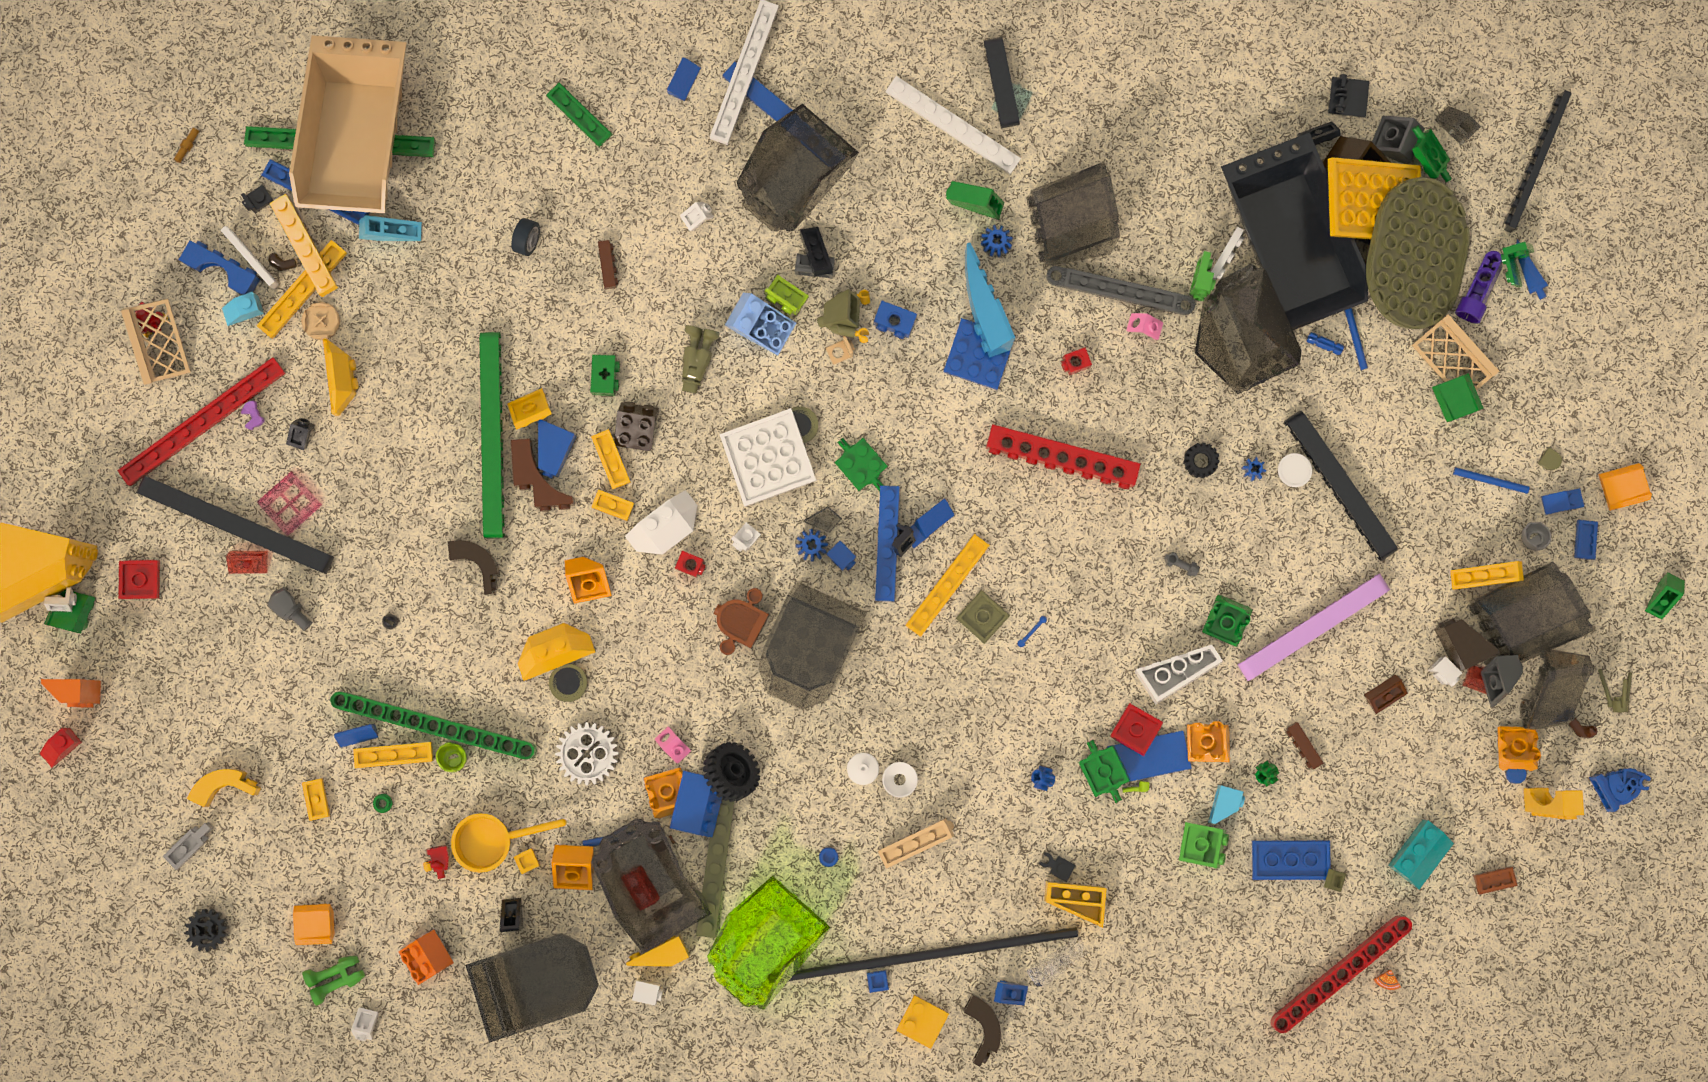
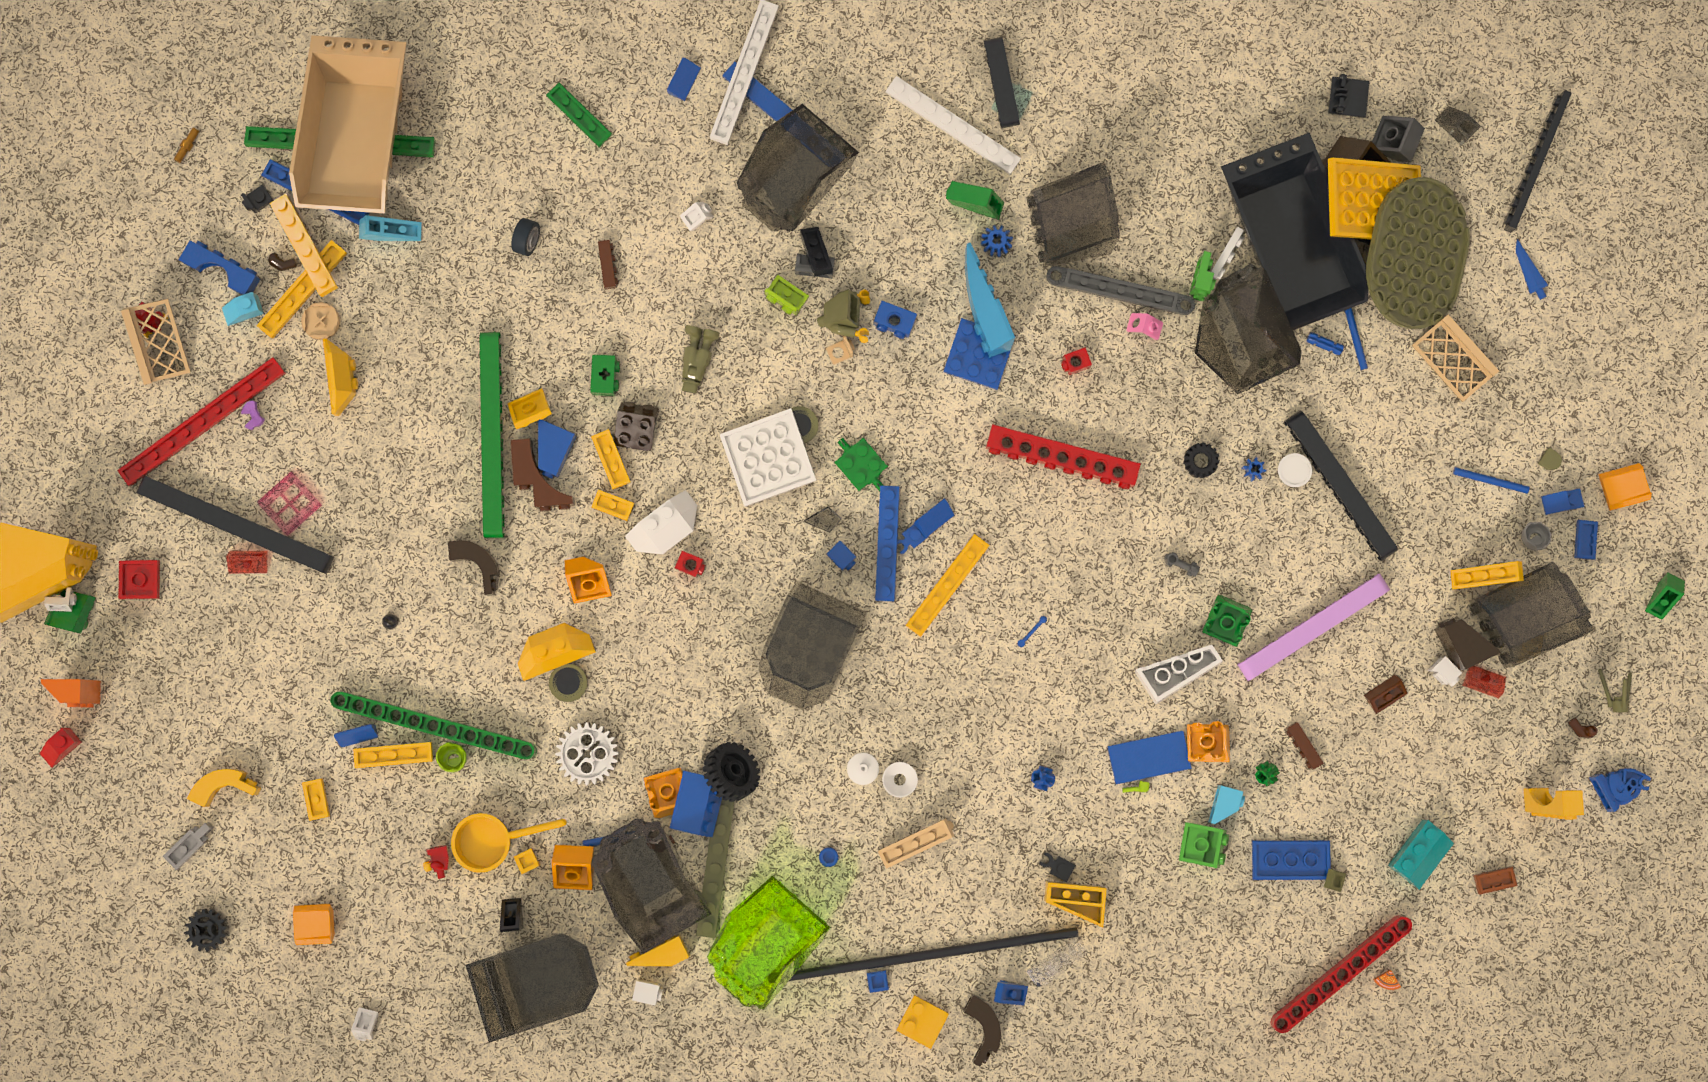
(253, 261): white tile -> none
(285, 607): dark grey piece -> none
(299, 433): black bracket -> none
(313, 978): bright green piece -> none
(376, 803): green plate -> none
(425, 957): orange slope -> none
(640, 888): clear red slope -> none
(673, 745): bright pink bracket -> none
(740, 621): dark orange piece -> none
(745, 538): white bracket -> none
(760, 323): light blue slope -> none
(817, 542): blue gear -> none
(903, 541): black bracket -> none
(982, 617): olive tile -> none
(1104, 771): green plate -> none
(1136, 729): red plate -> none
(1323, 133): black plate -> none
(1431, 154): green plate -> none
(1457, 397): green slope -> none
(1474, 304): dark purple beam -> none
(1501, 677): dark grey slope -> none
(1509, 256): green bracket -> none
(1516, 775): blue tile -> none
(1518, 748): light orange slope -> none
(1557, 689): clear smoke windscreen -> none

